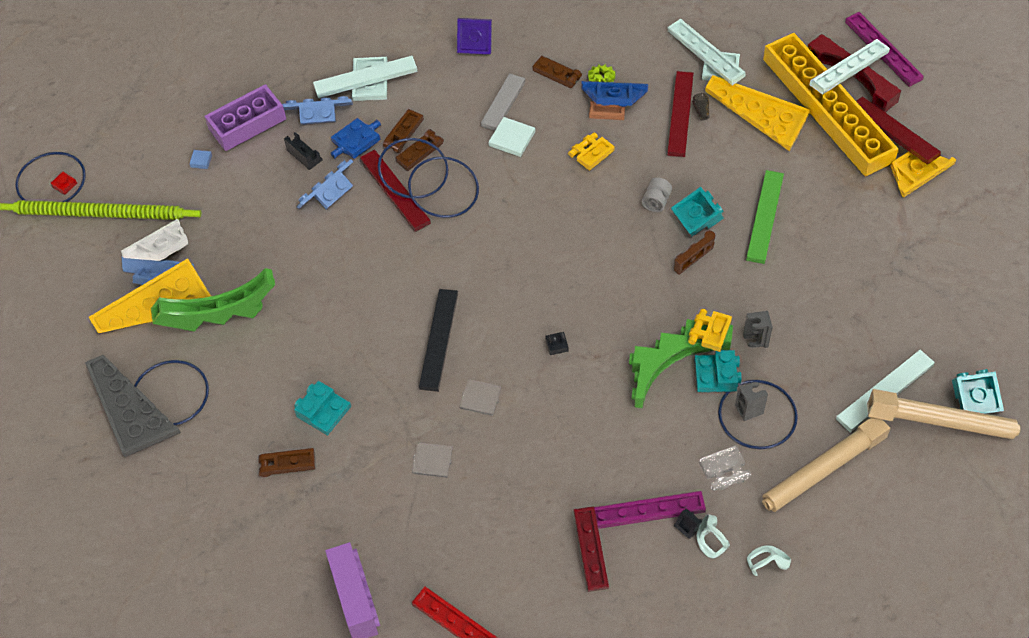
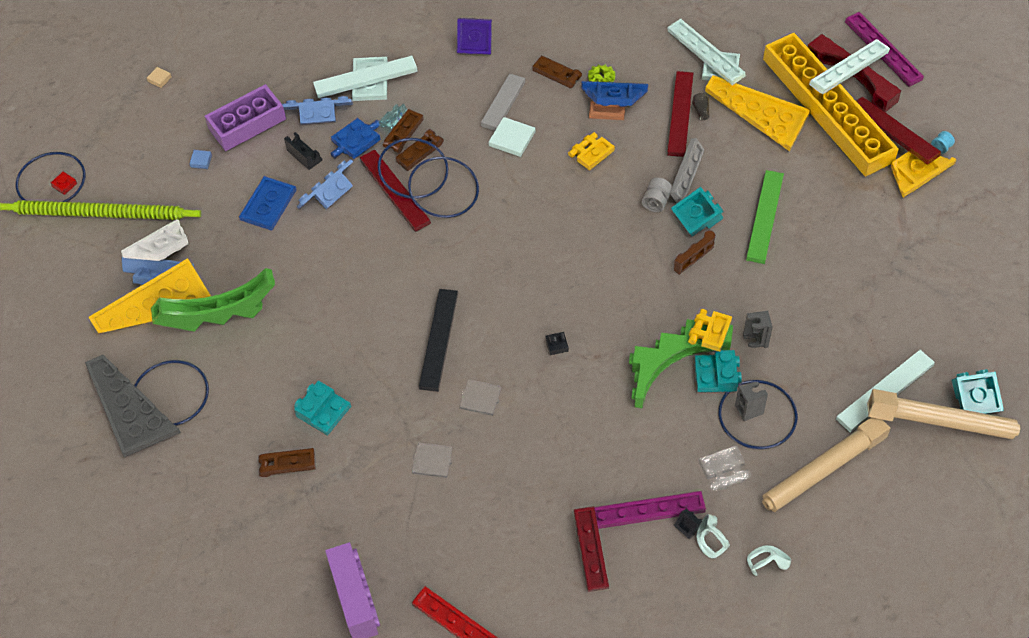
(159, 77): none -> tan tile
(268, 203): none -> blue tile
(391, 118): none -> clear light blue plate
(687, 170): none -> light grey tile
(943, 141): none -> medium azure wheel

